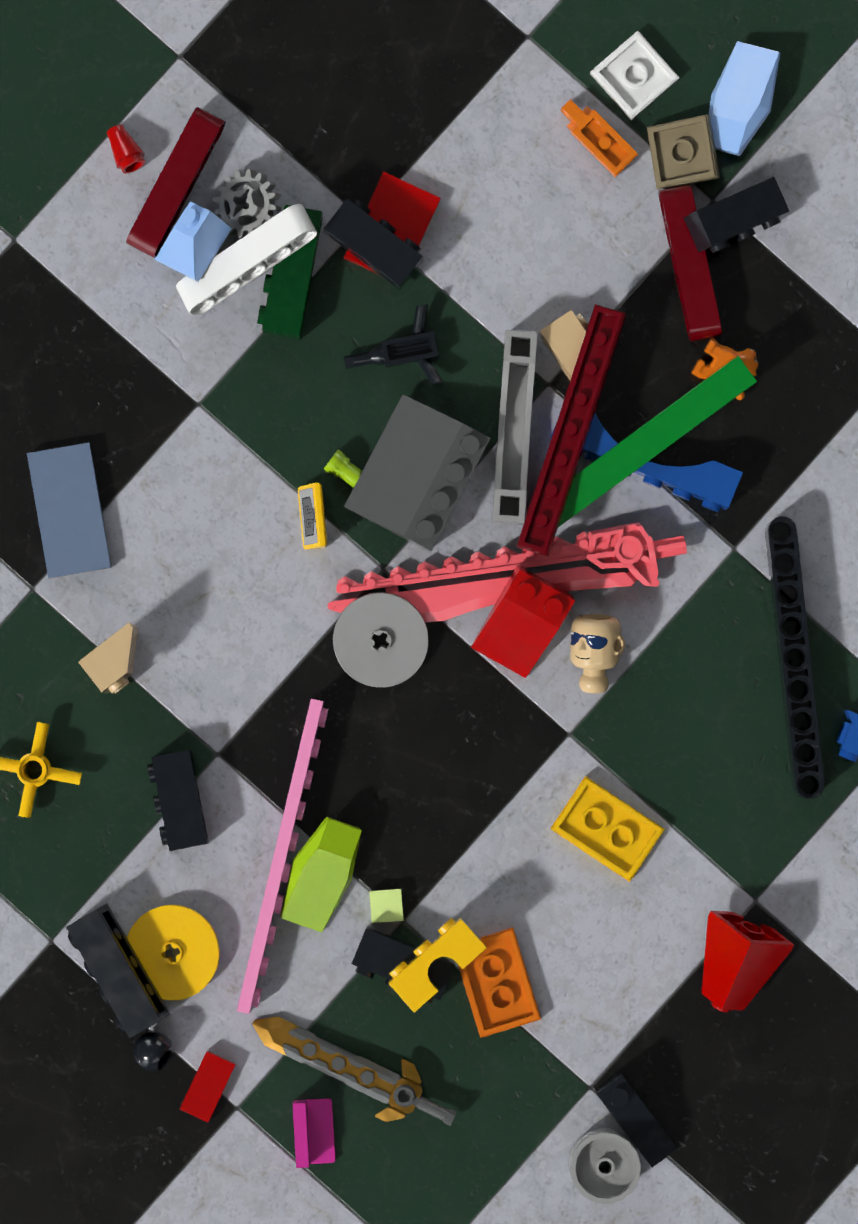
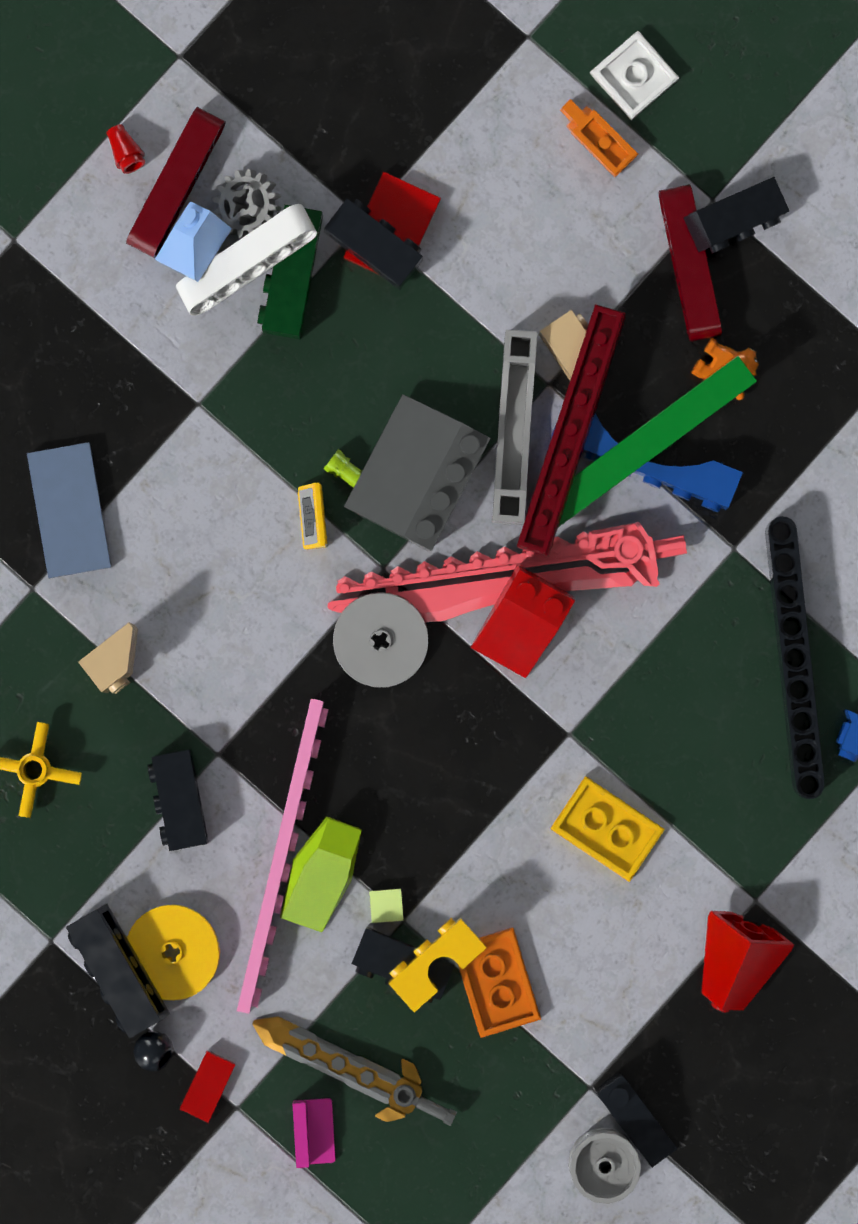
(417, 347): black piece -> none
(594, 648): tan piece -> none
(683, 152): dark tan tile -> none
(743, 96): light blue piece -> none

